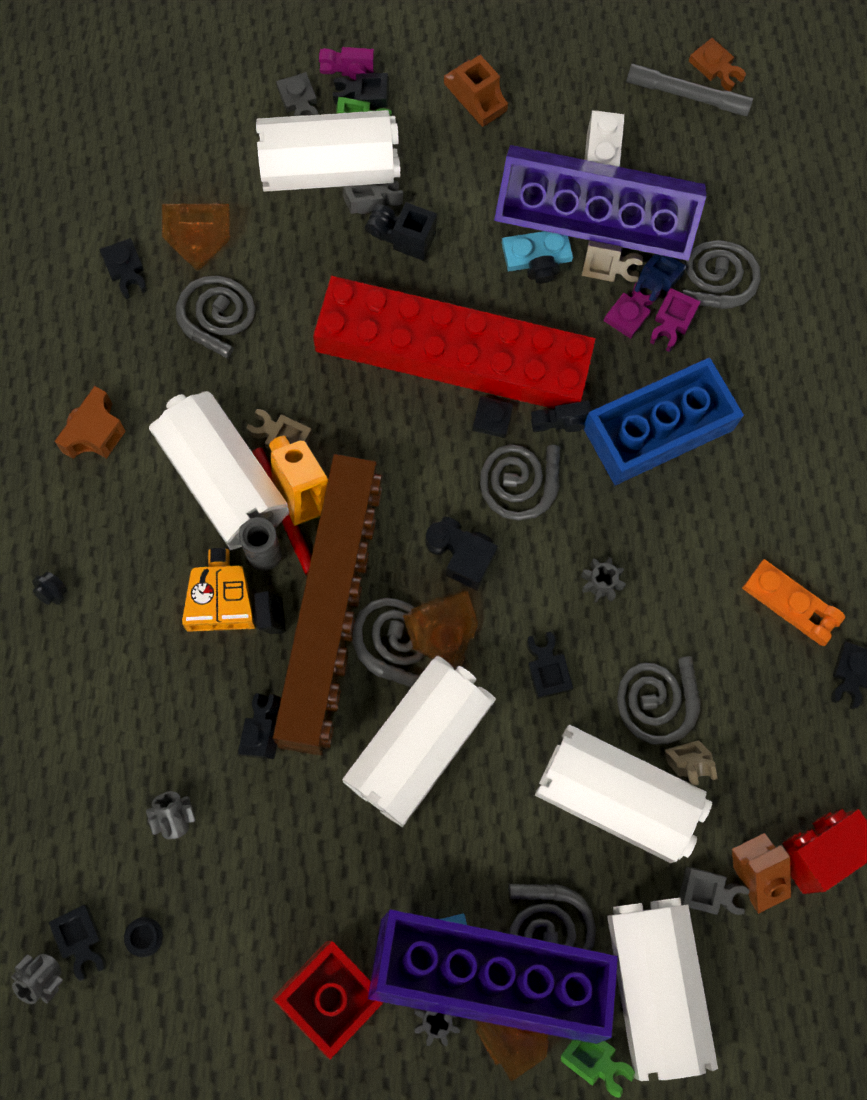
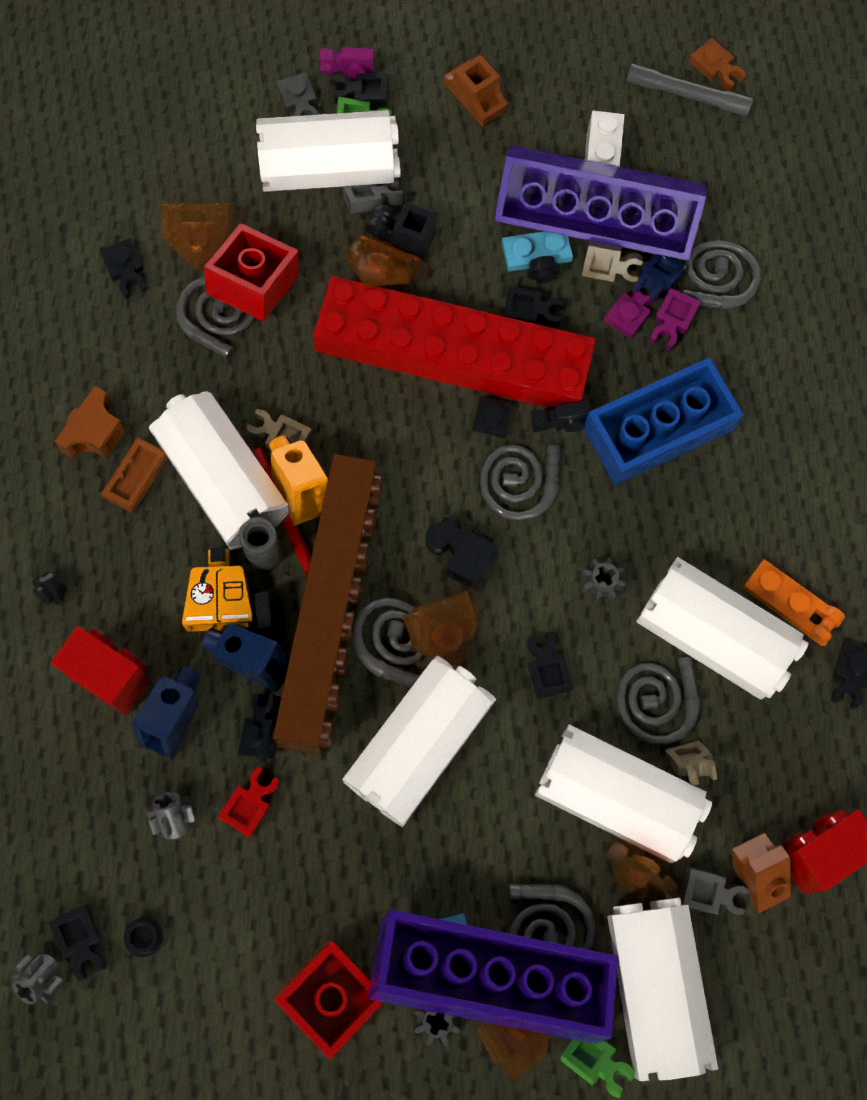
(98, 668): none -> red brick
(134, 475): none -> dark orange plate
(167, 713): none -> dark blue torso
(245, 808): none -> red plate
(248, 655): none -> dark blue torso
(251, 272): none -> red brick
(380, 263): none -> clear orange plate
(527, 307): none -> black plate
(638, 873): none -> clear orange plate
(723, 630): none -> white brick

